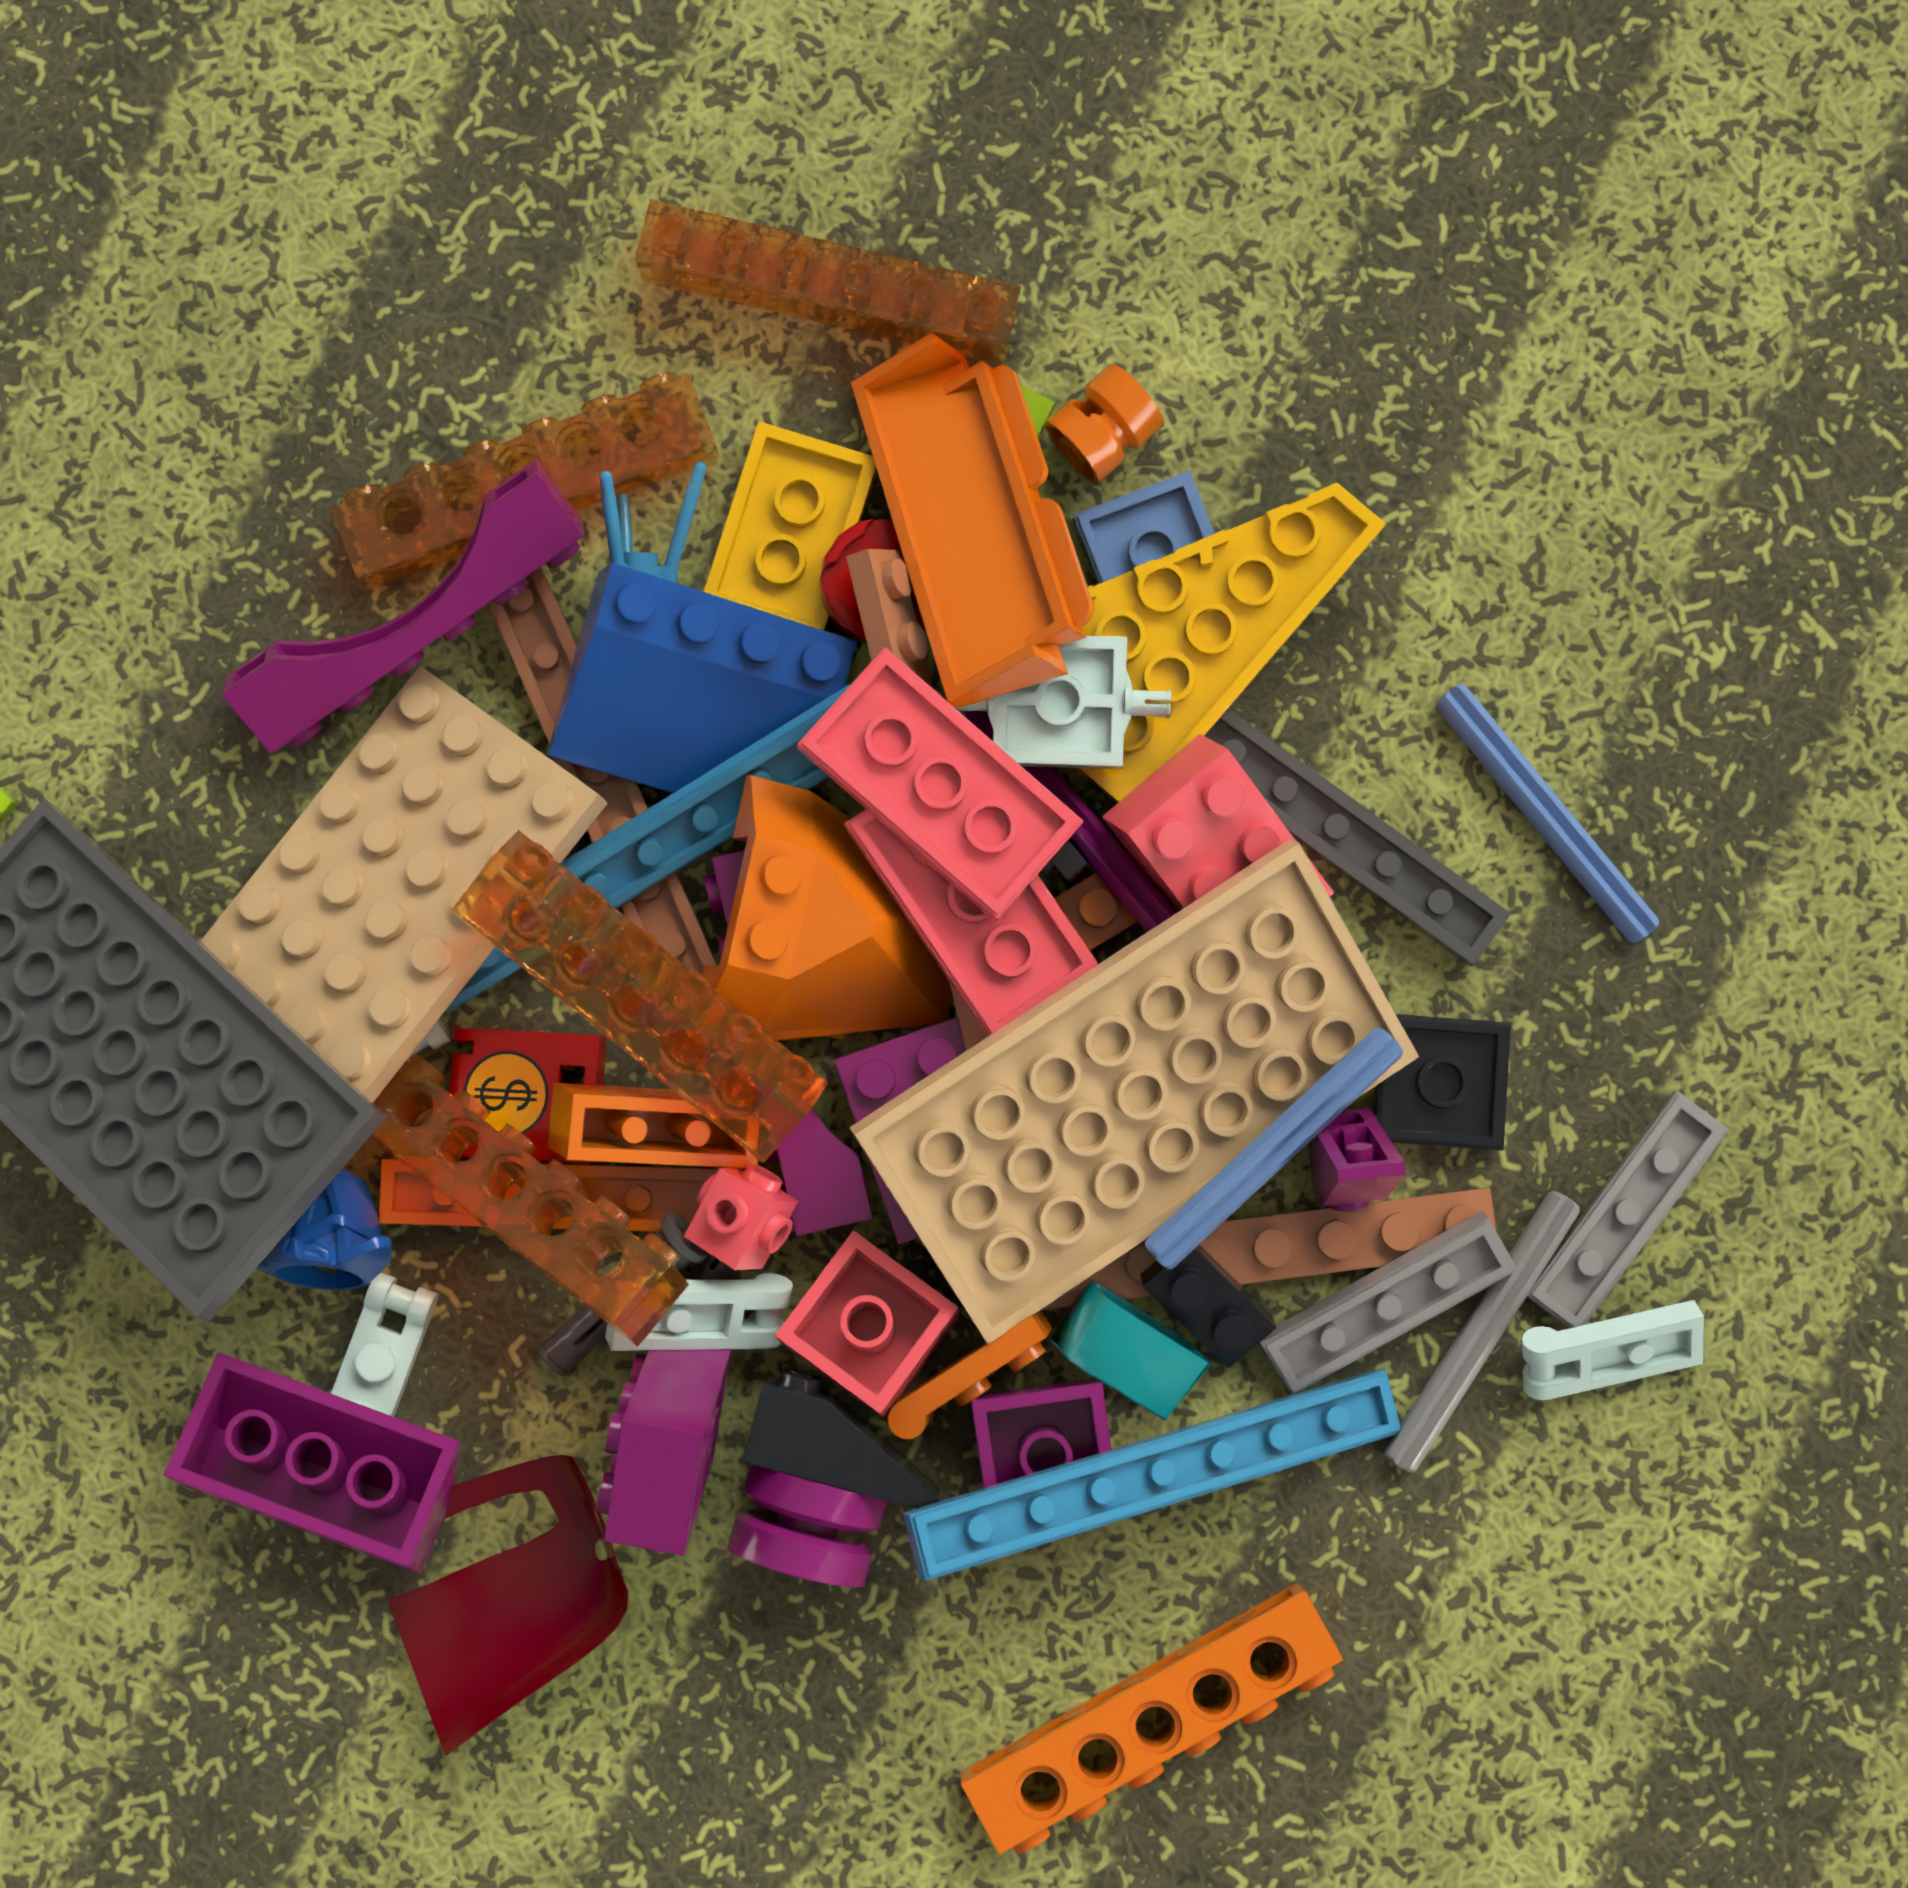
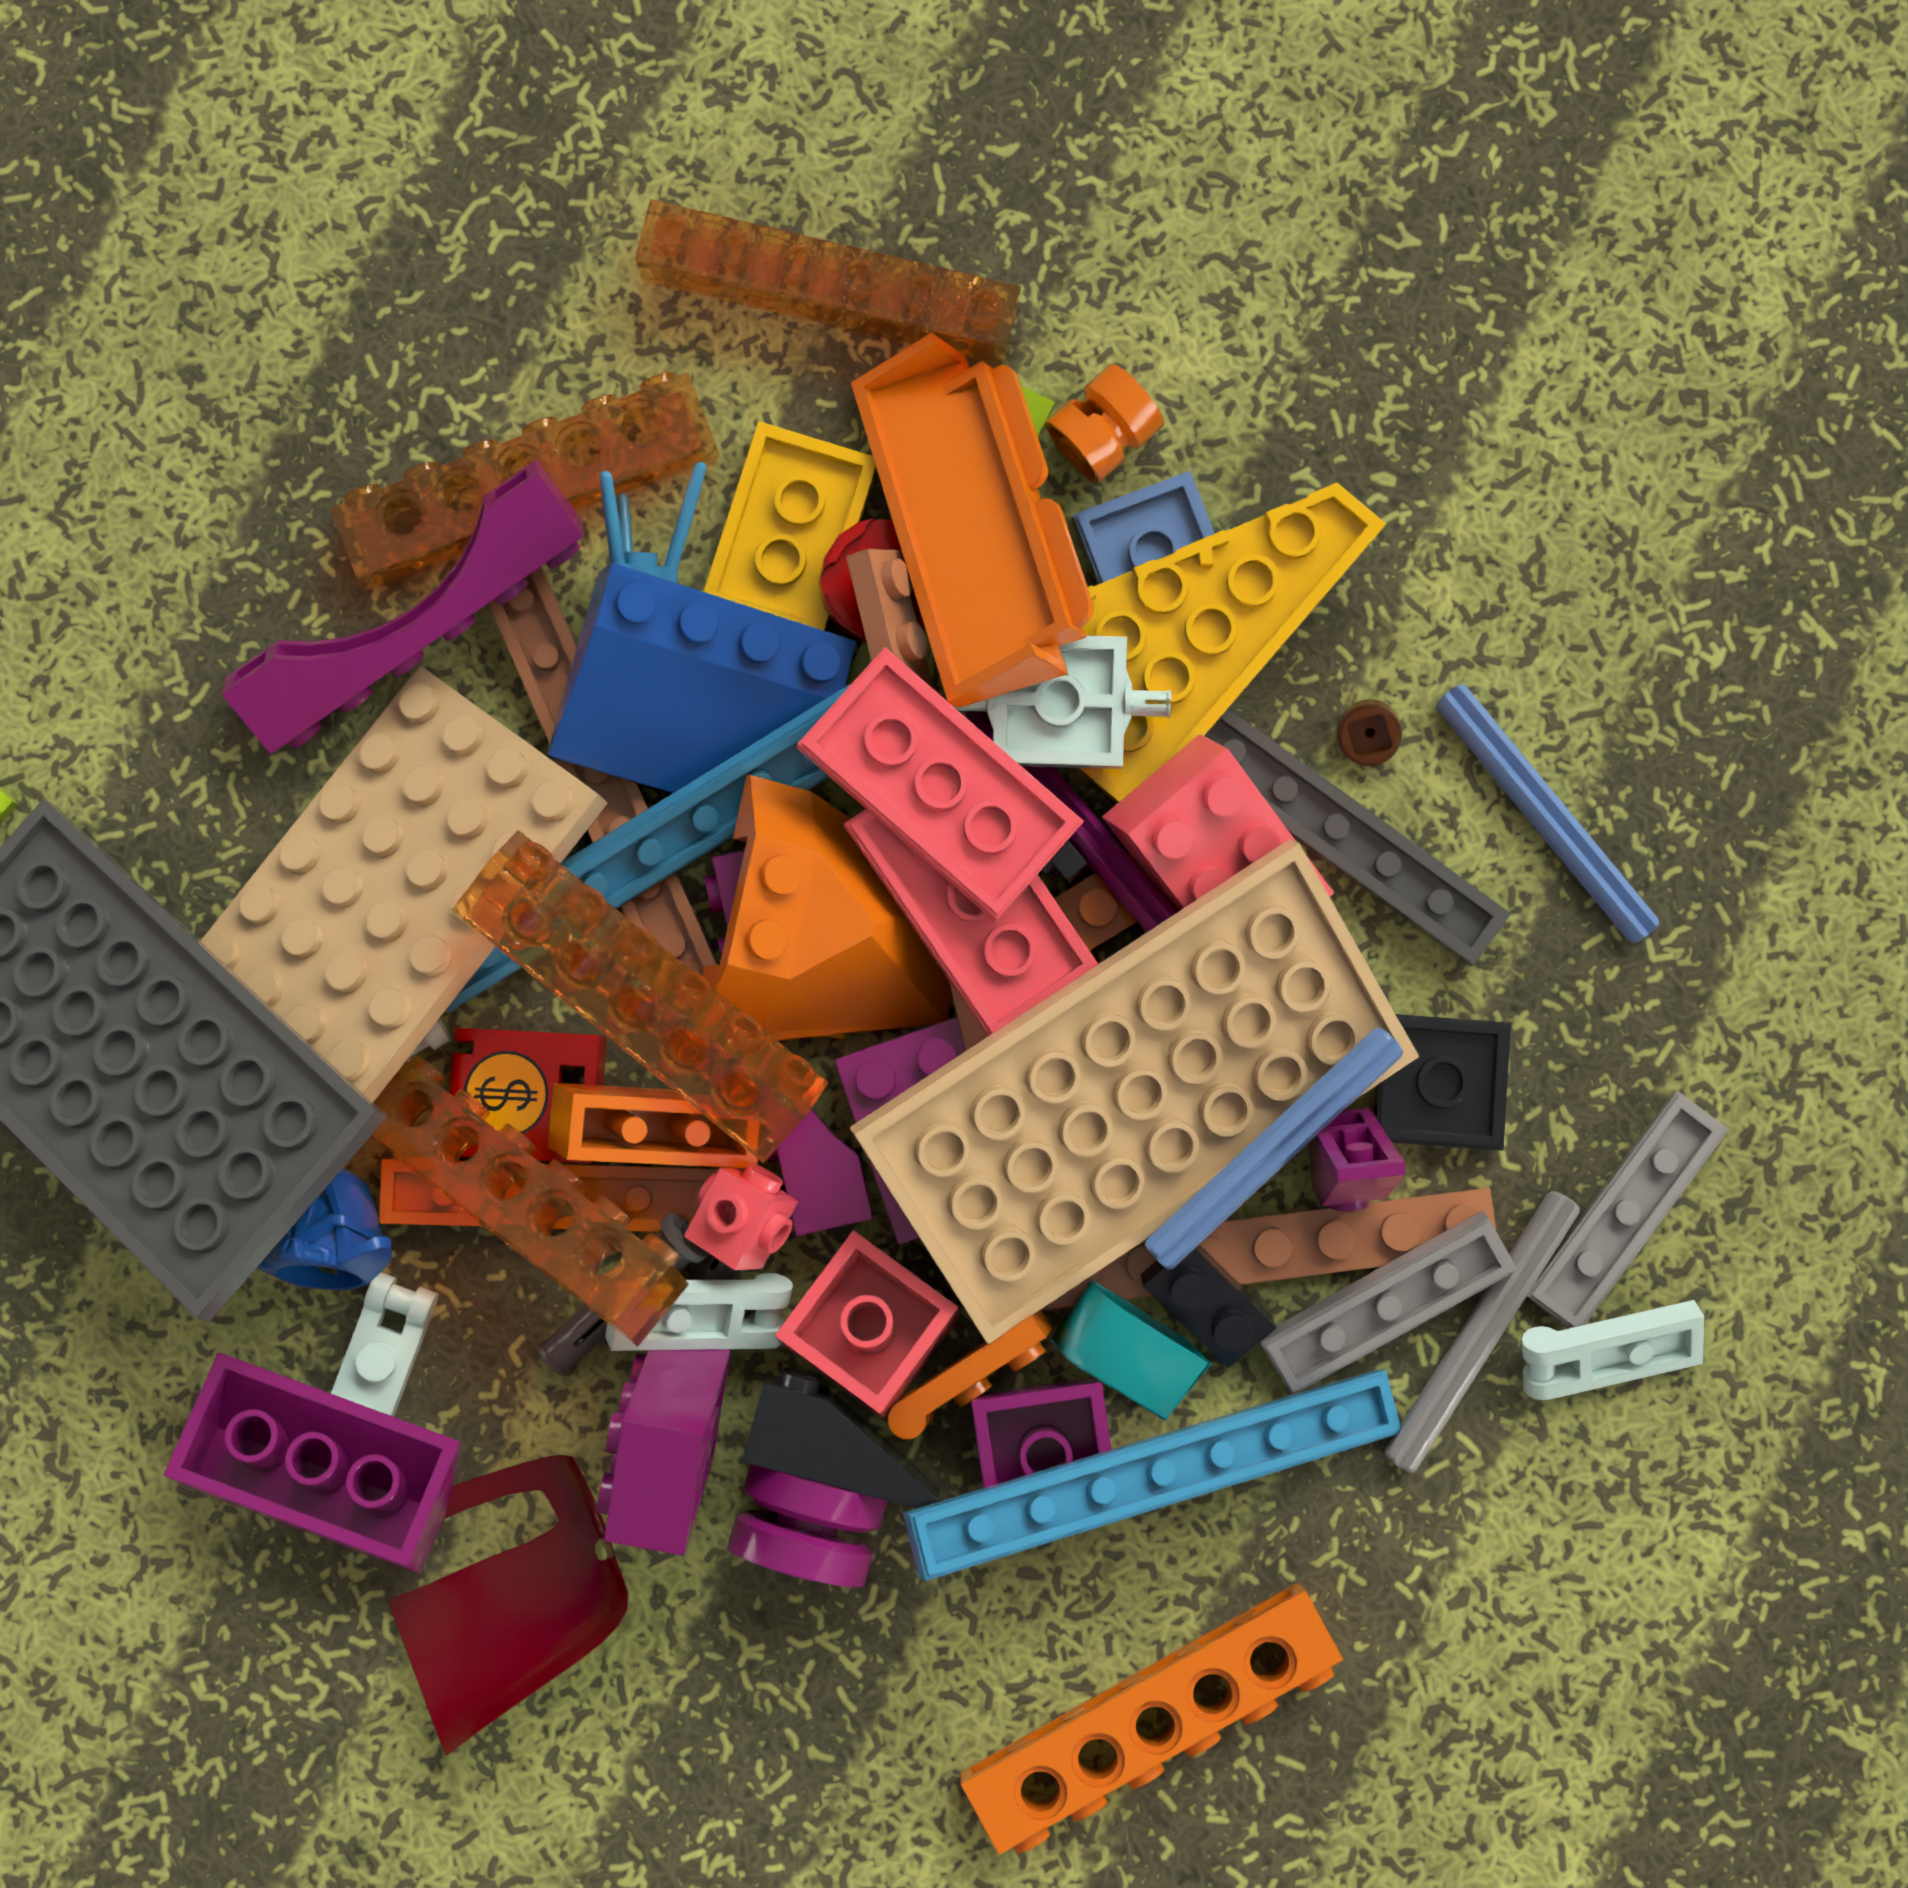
(1369, 732): none -> reddish brown tile

